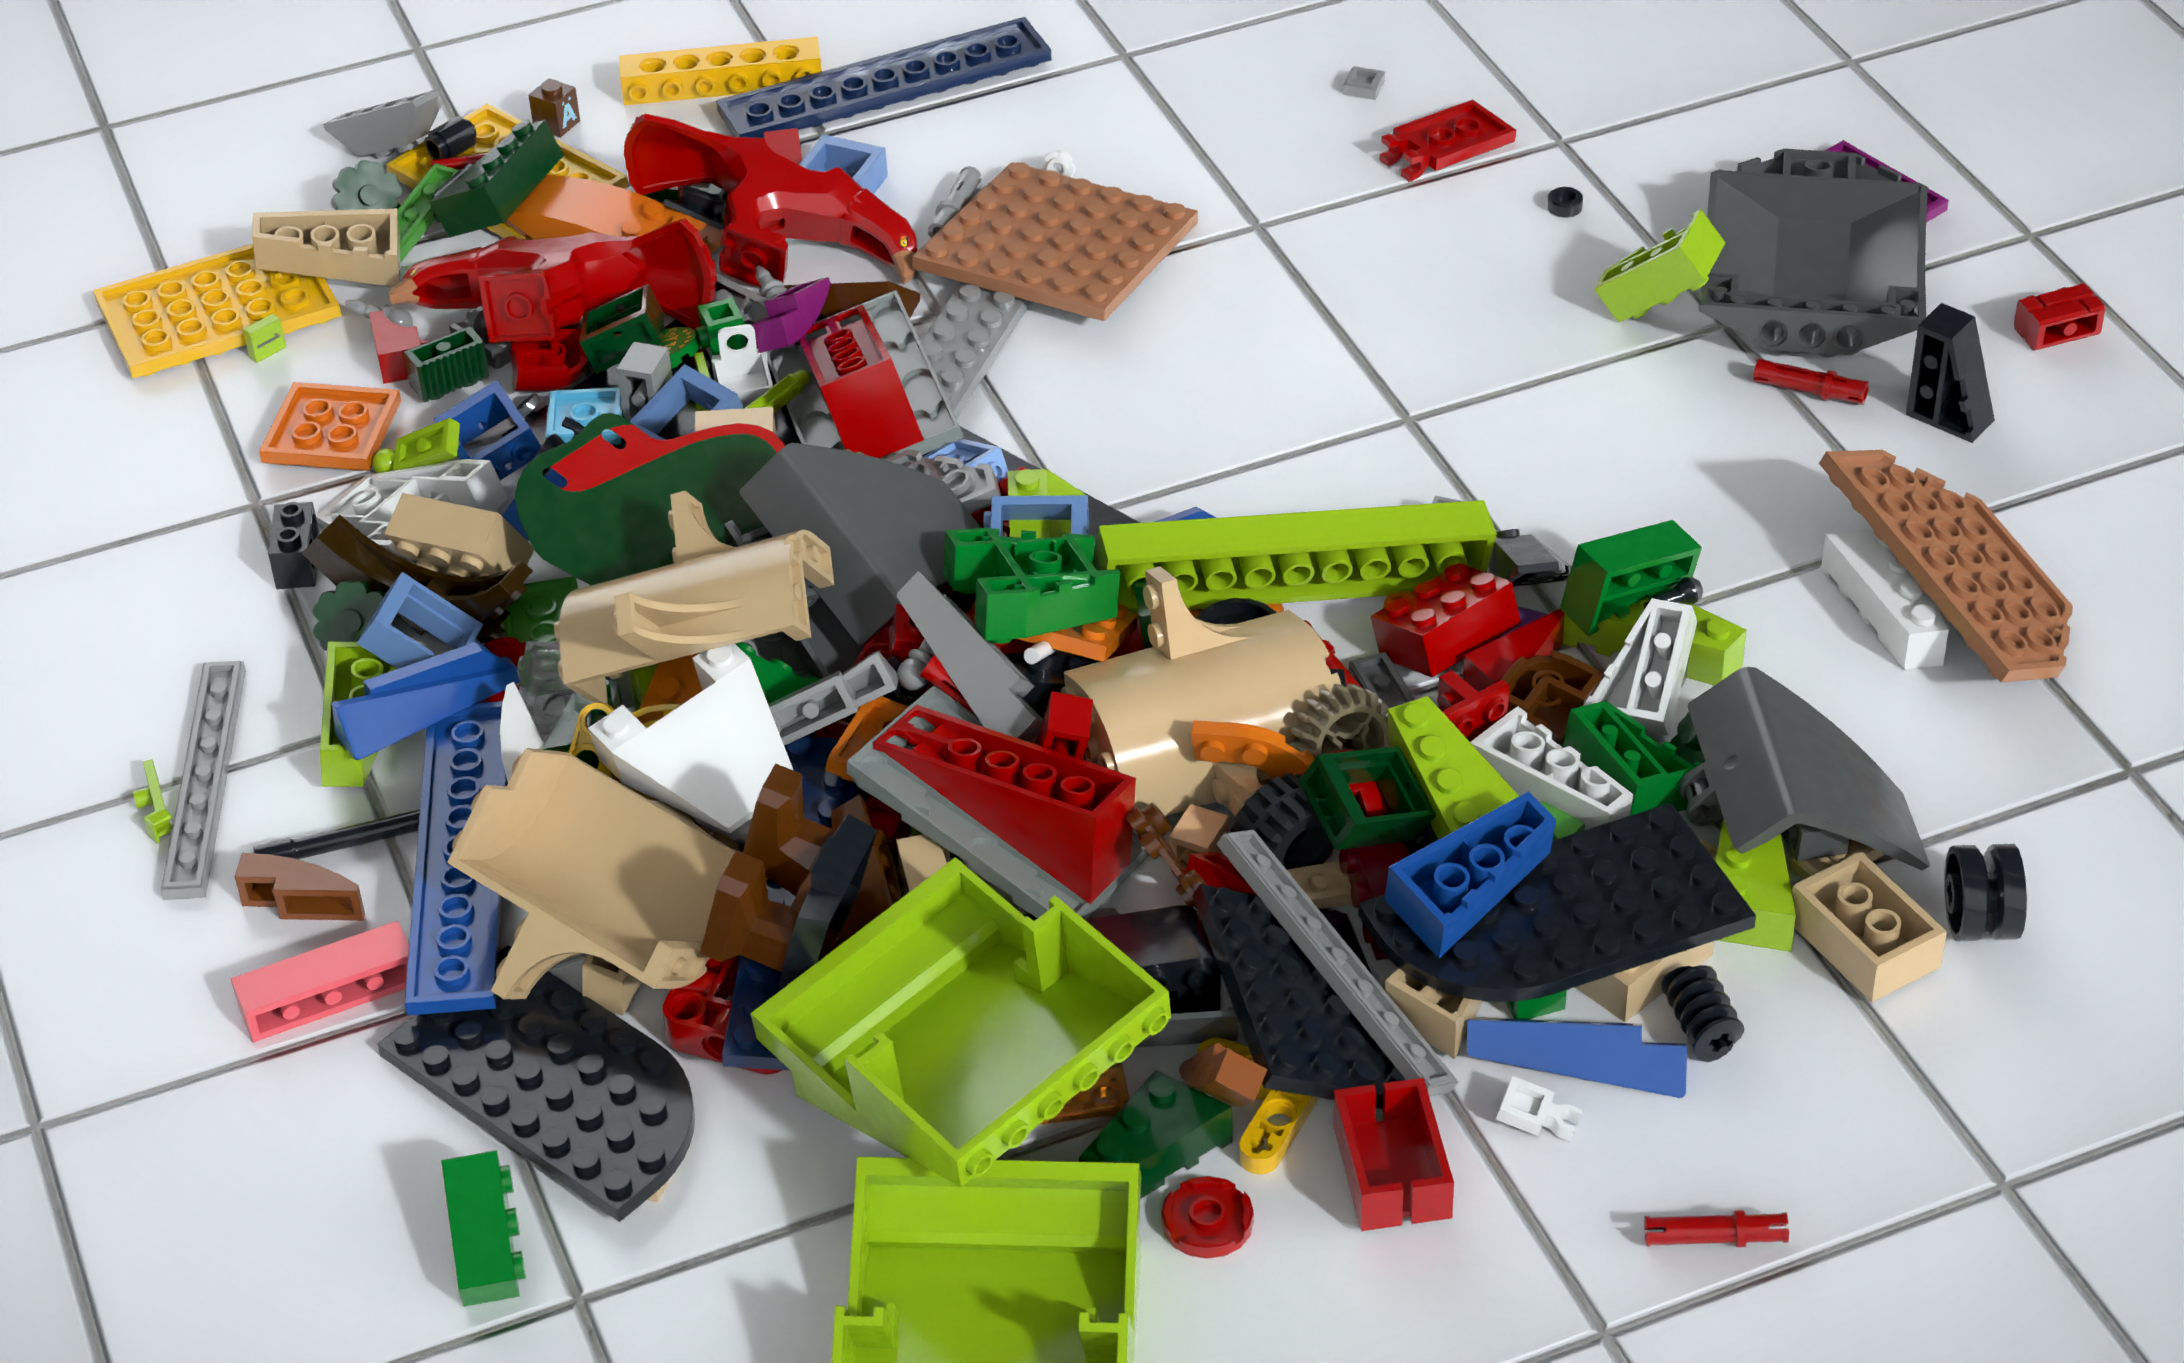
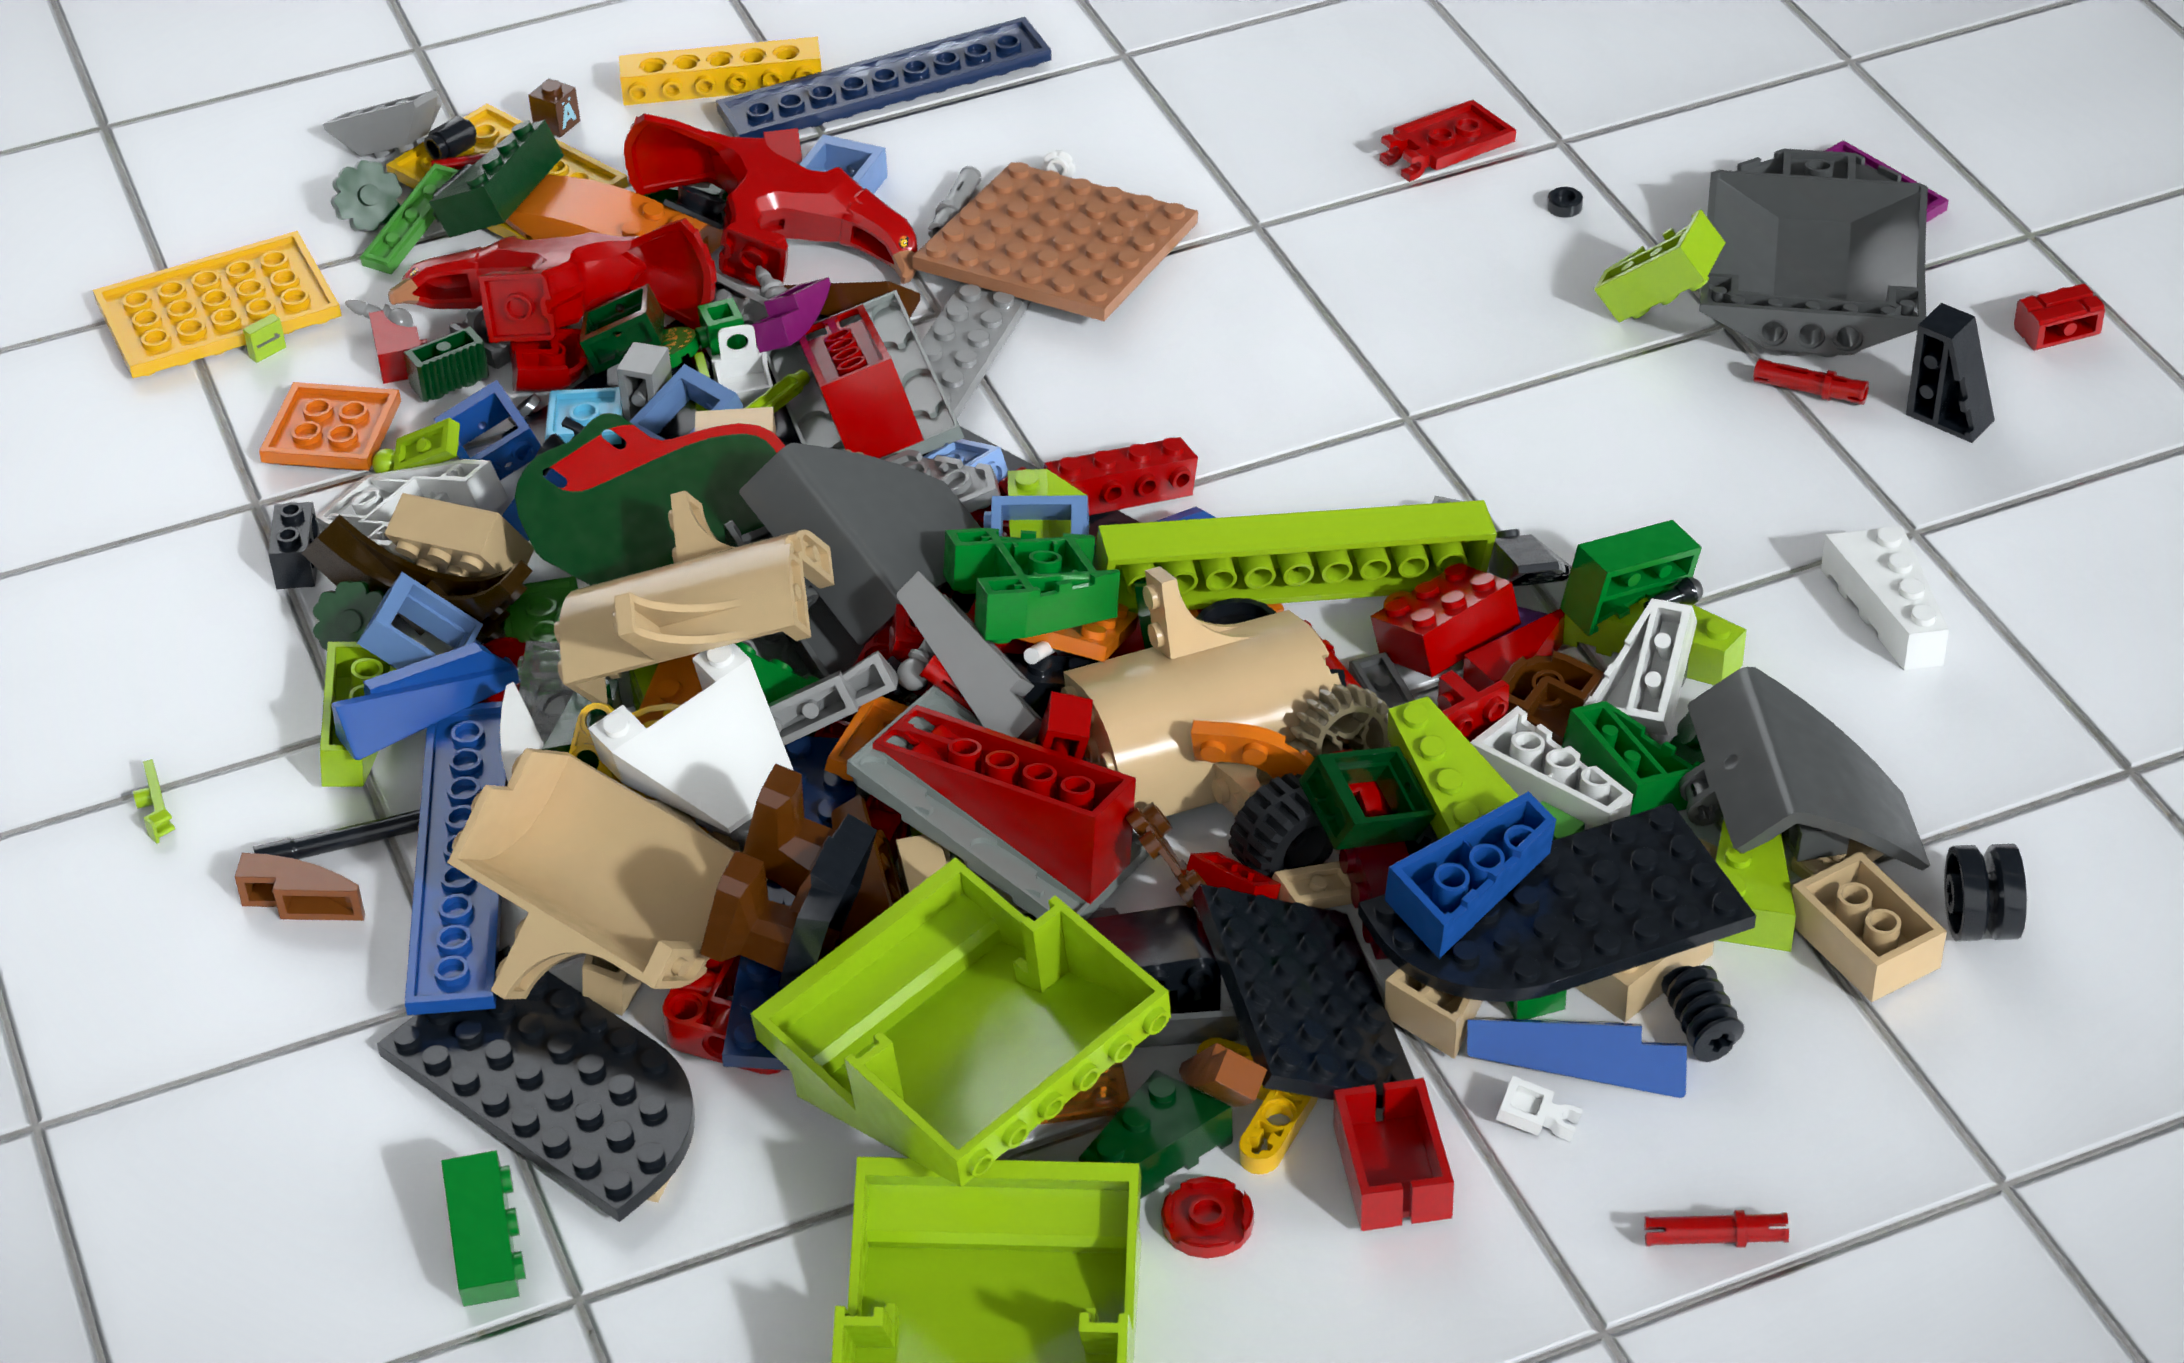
(203, 781): light grey tile -> none
(323, 981): coral brick -> none
(330, 244): tan wedge -> none
(1131, 474): none -> red brick
(1198, 832): light nougat brick -> none
(1336, 961): light grey tile -> none
(1364, 82): light grey tile -> none
(1961, 562): nougat plate -> none

